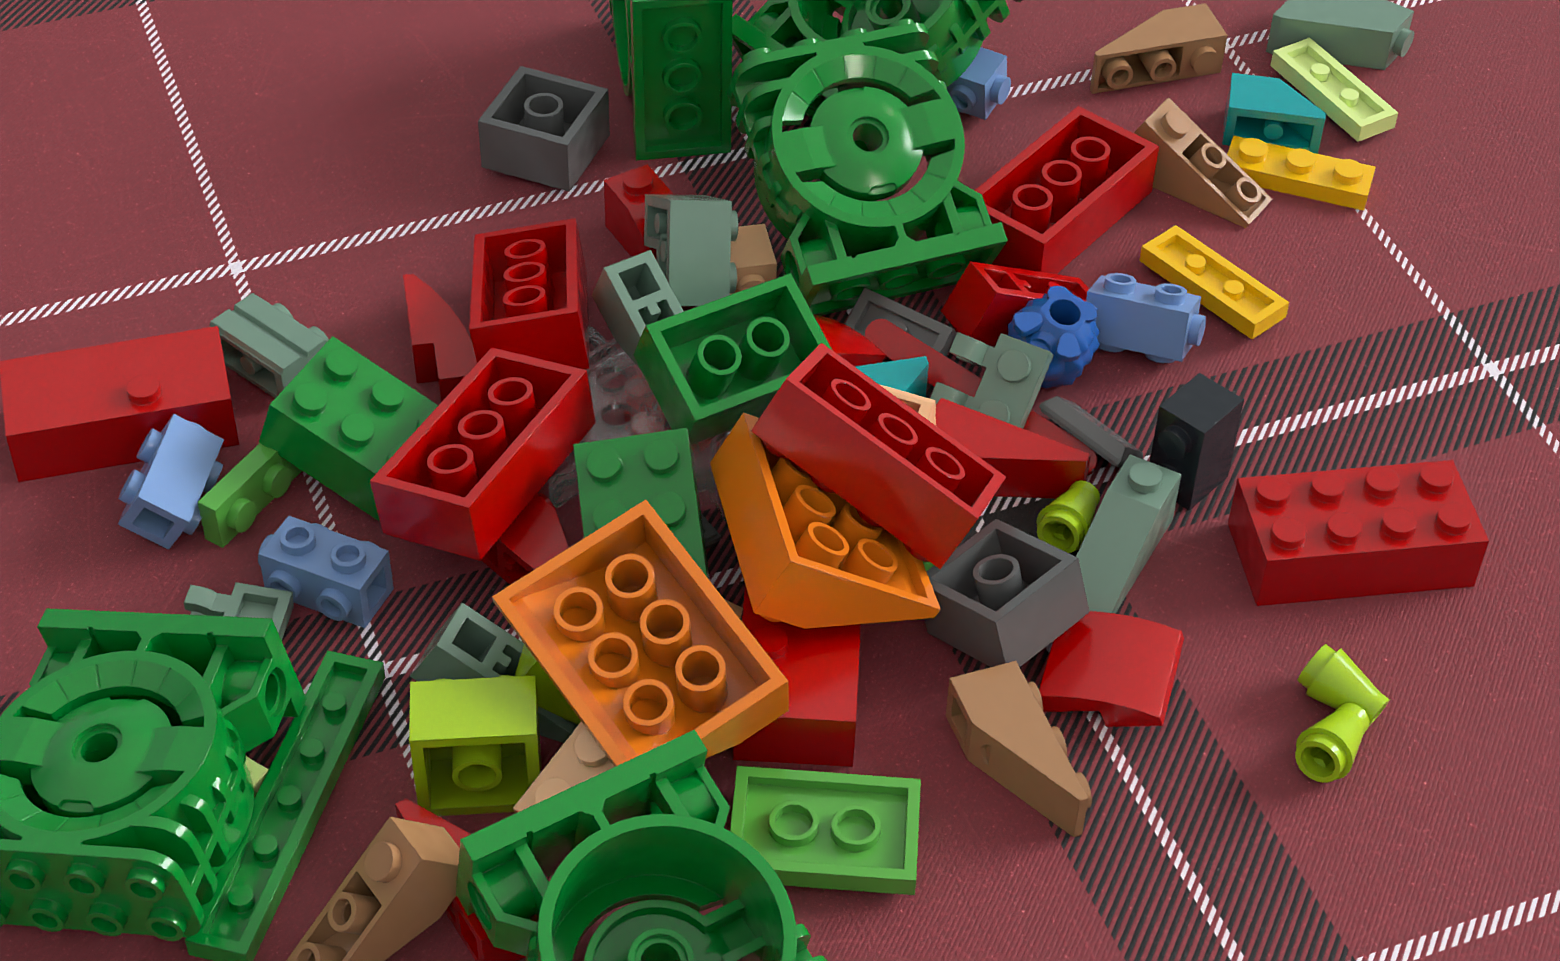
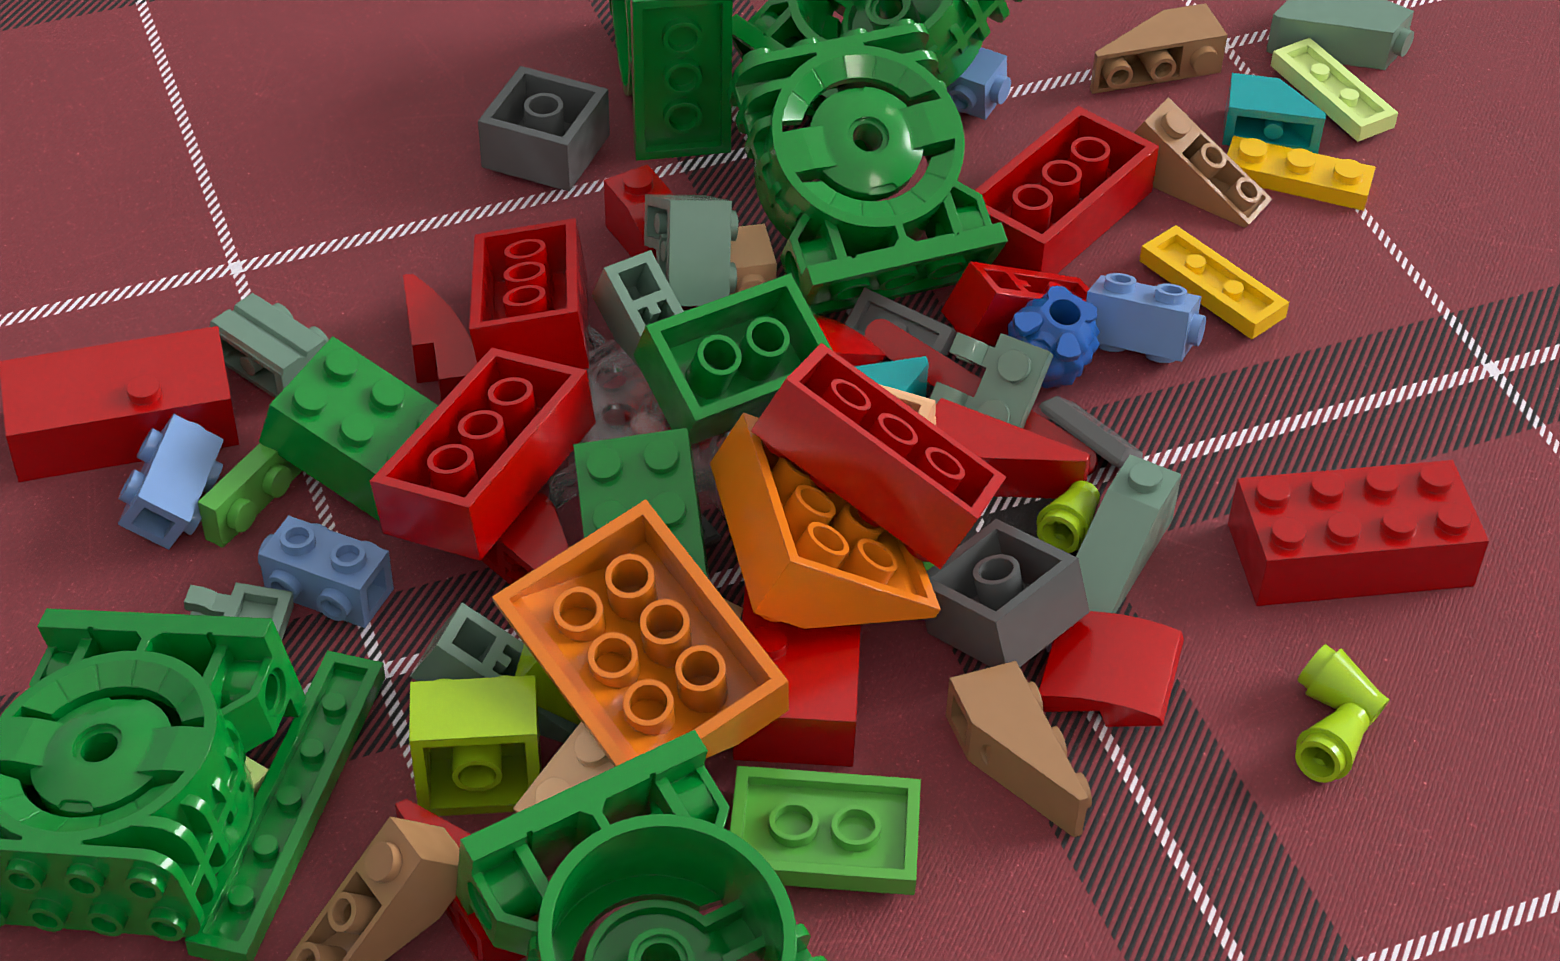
(1197, 437): black brick -> none

